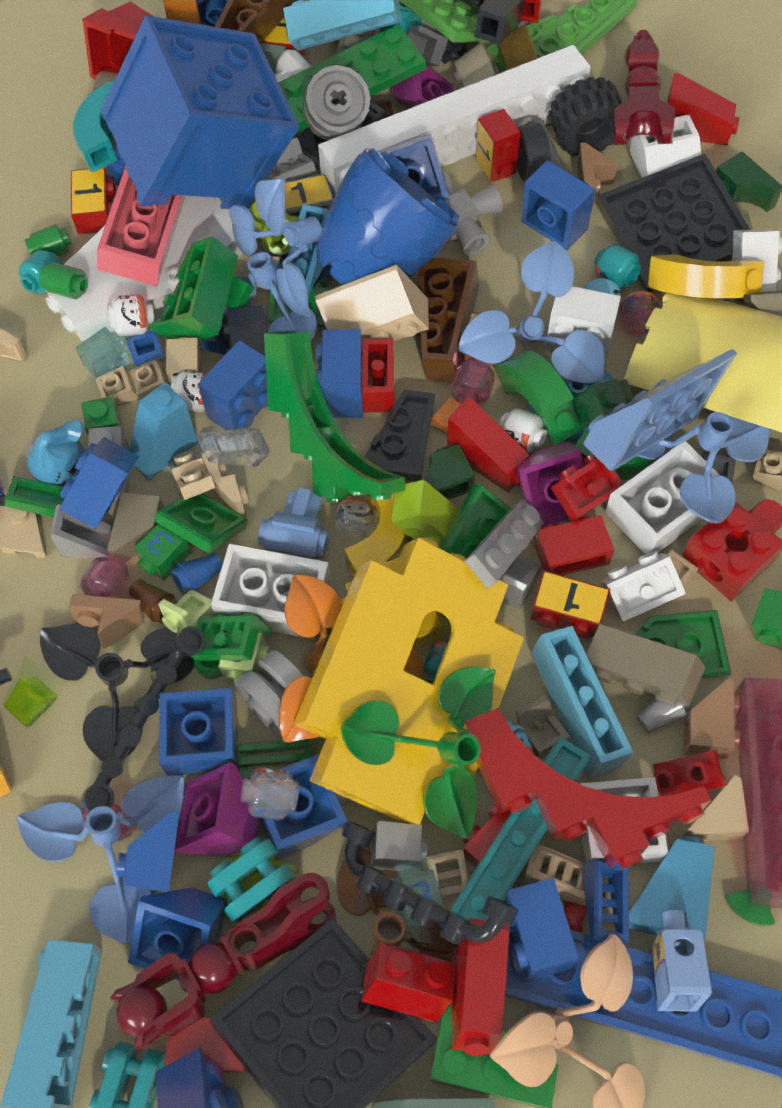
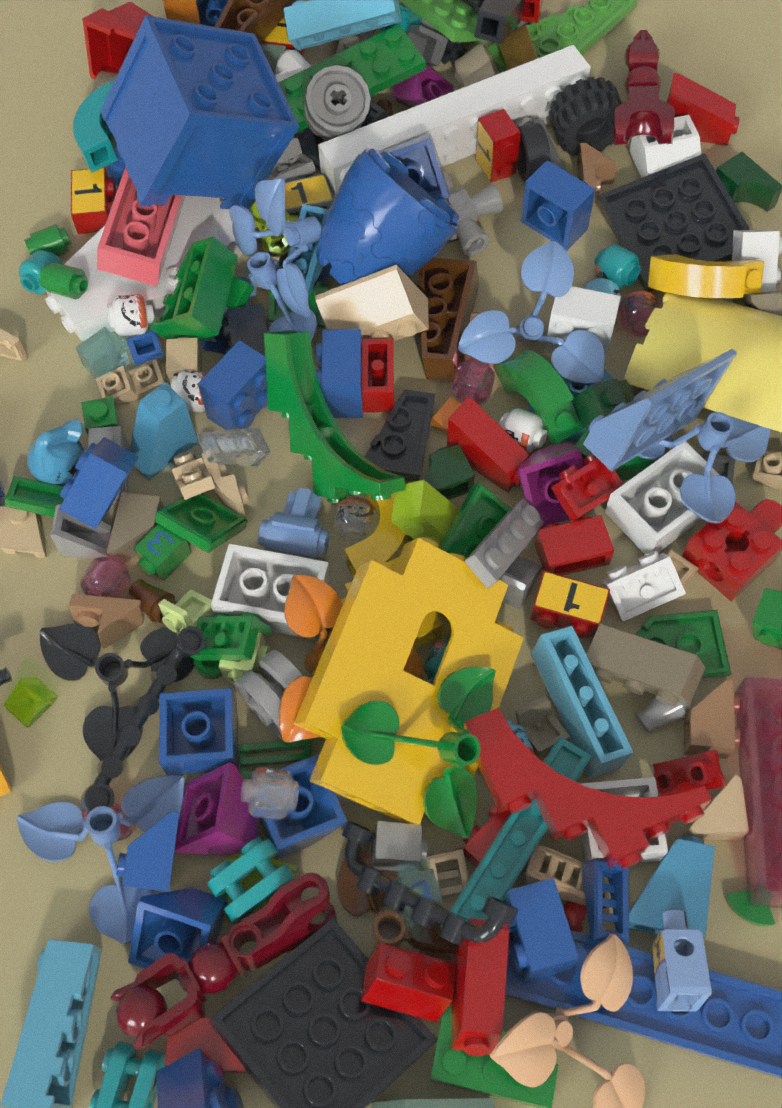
(196, 572): blue cone -> none

